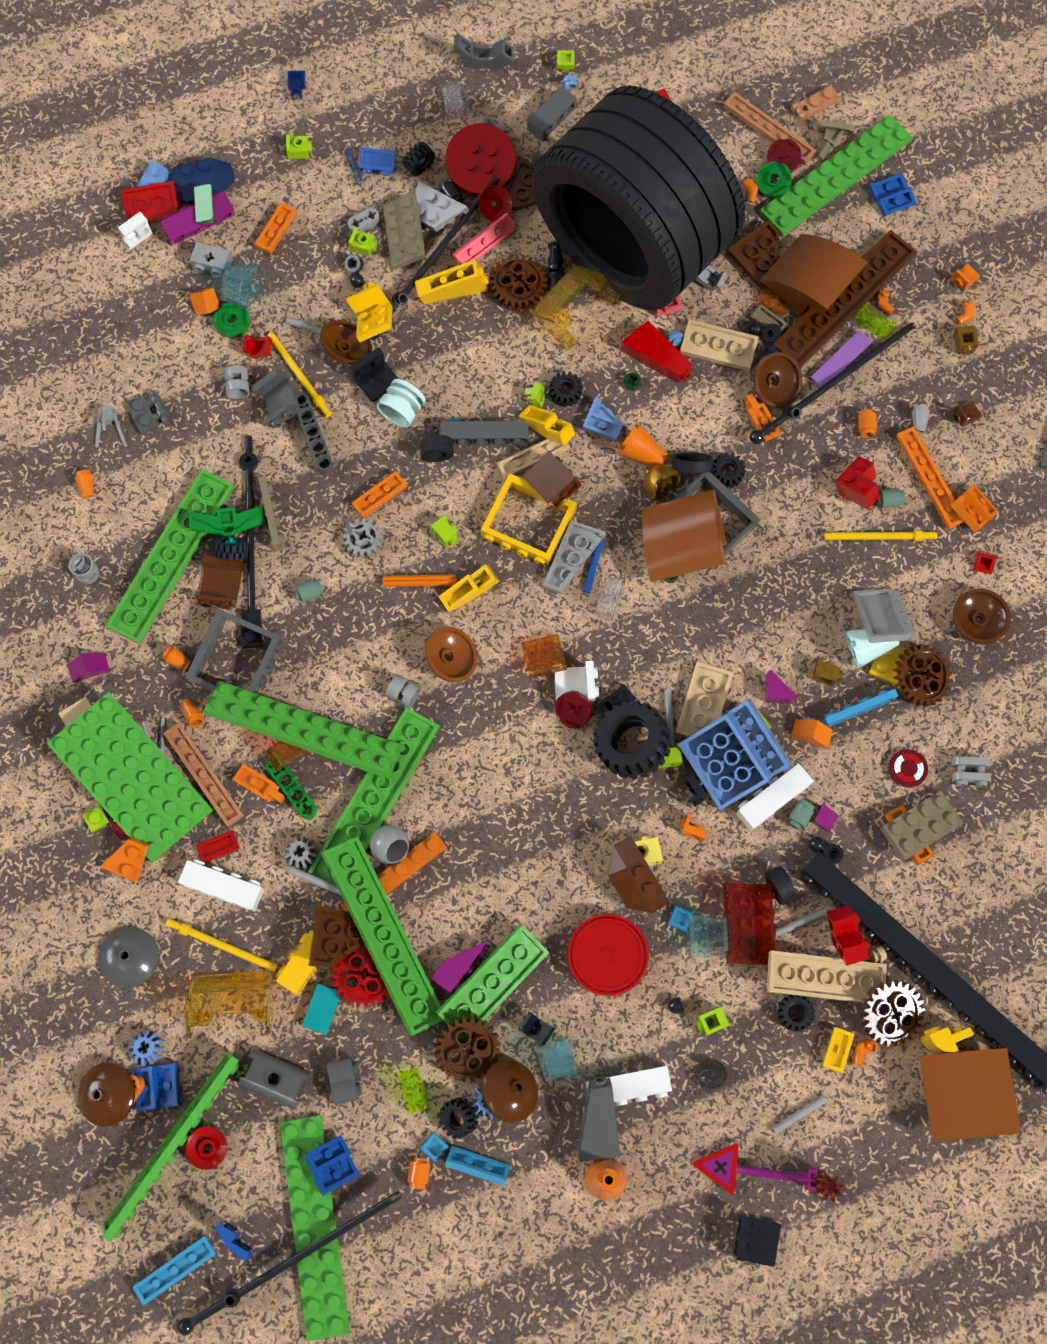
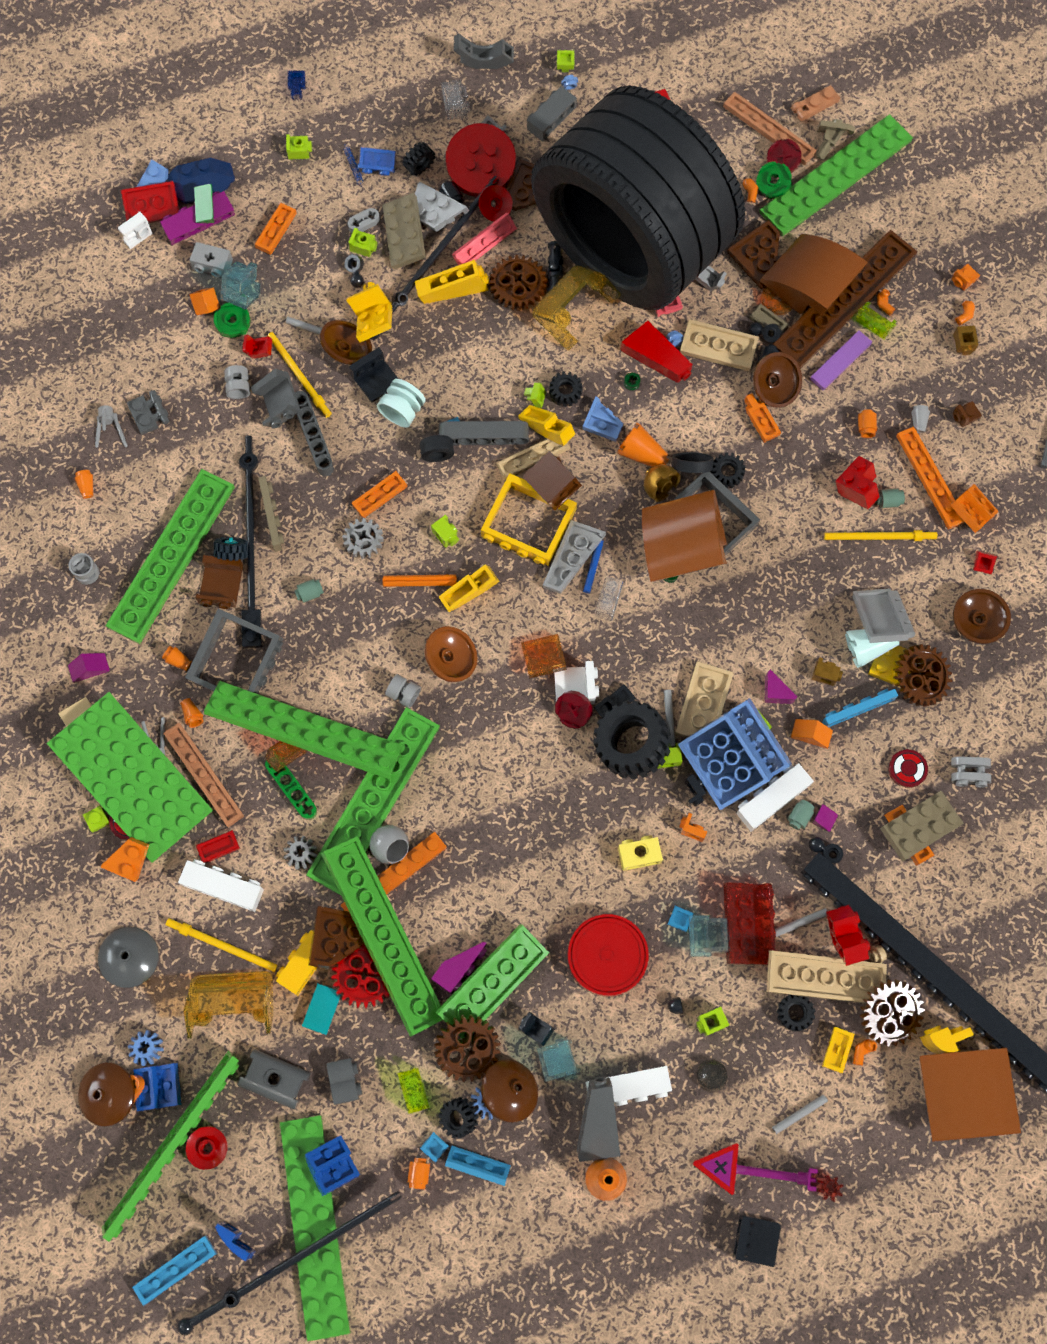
(227, 521): green plate -> none
(258, 784): orange hinge -> none
(313, 879): light grey bar -> none
(634, 878): reddish brown wedge -> none
(781, 884): black tyre -> none
(793, 412): black bar -> none
(892, 195): blue slope -> none

